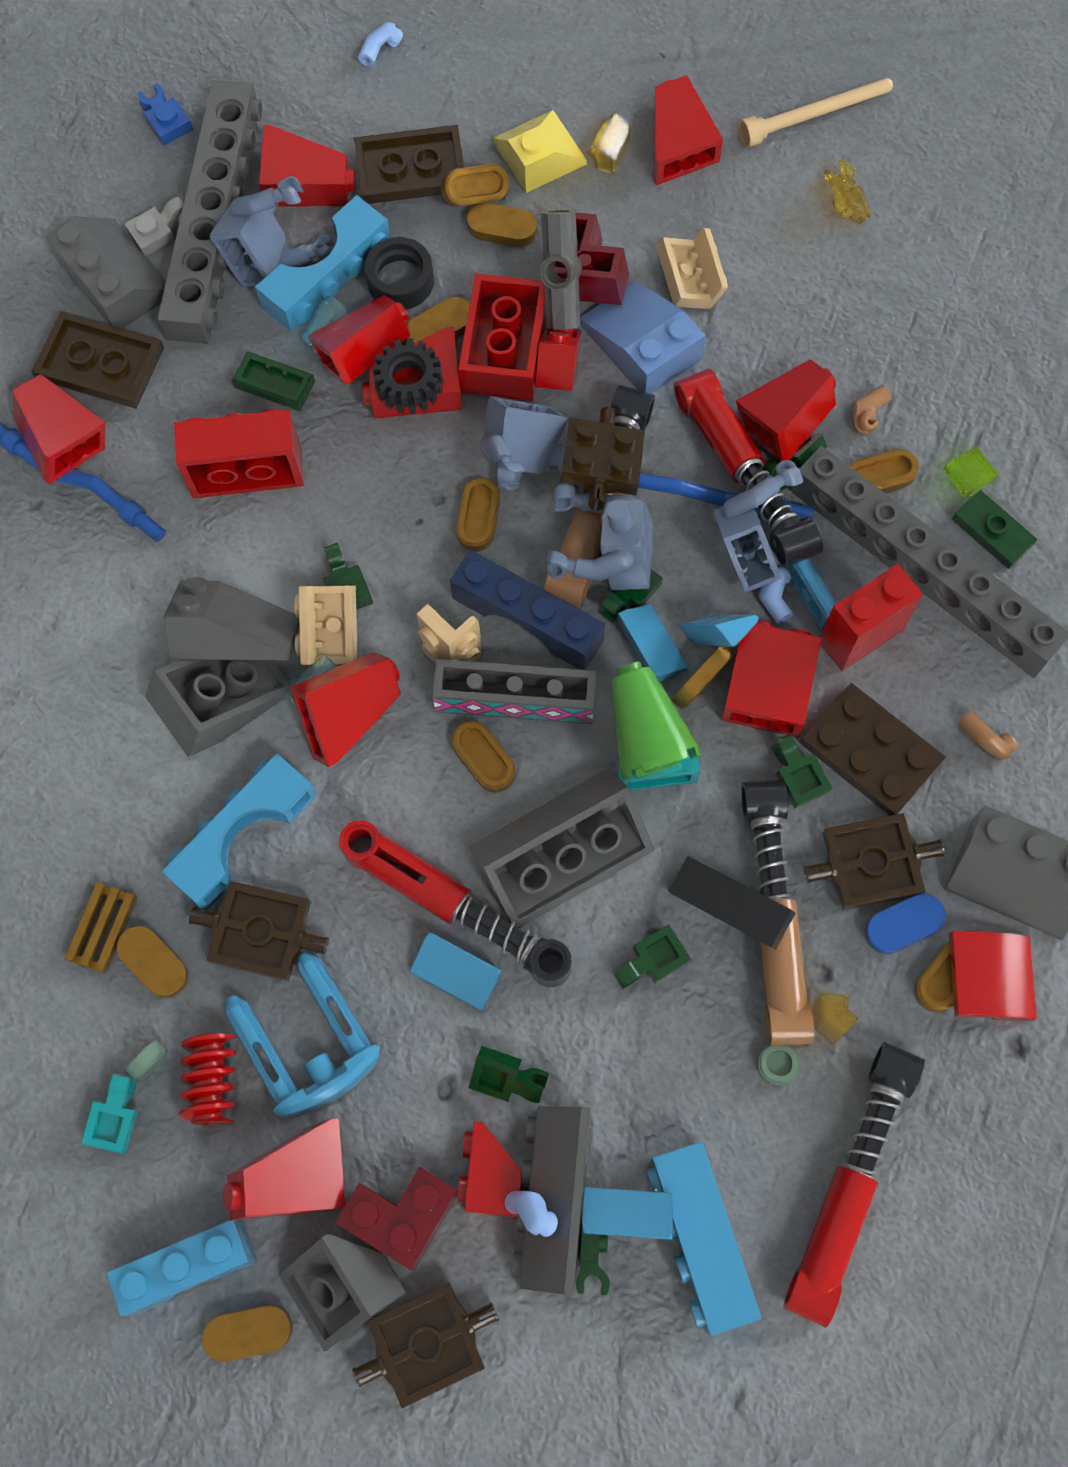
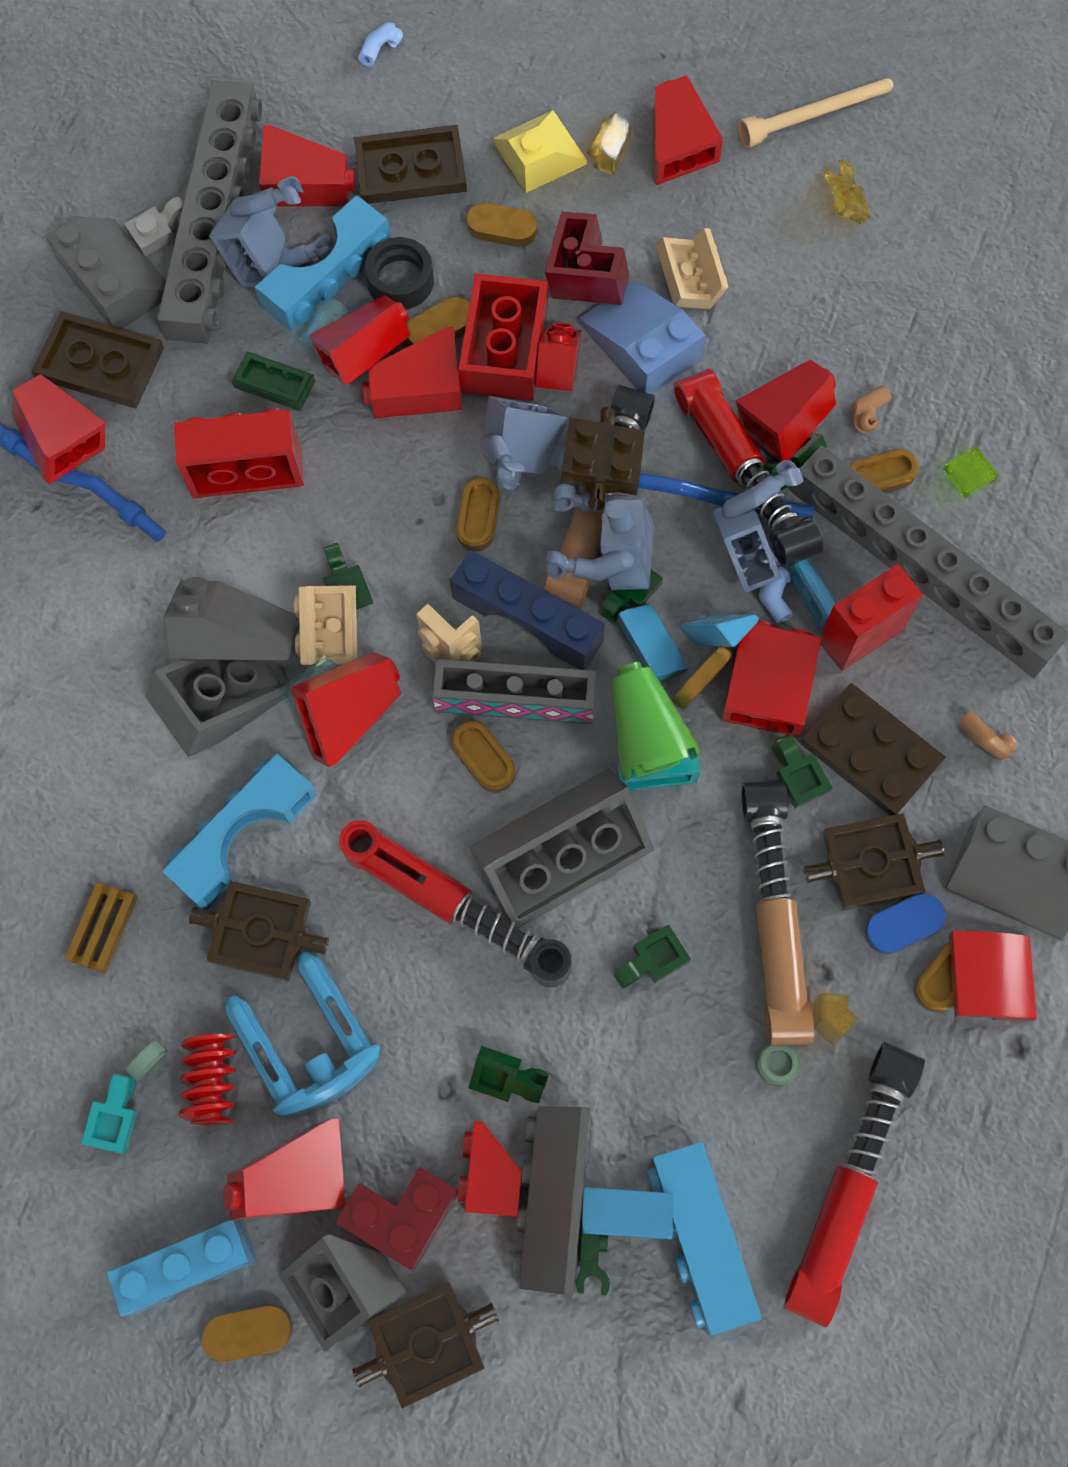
(152, 962): pearl gold tile -> none
(165, 116): blue plate -> none
(407, 357): black tyre -> none
(456, 971): dark azure slope -> none
(474, 185): pearl gold tile -> none
(532, 1212): light blue arm -> none
(560, 245): dark grey piece -> none
(732, 902): black tile -> none
(994, 529): dark green plate -> none

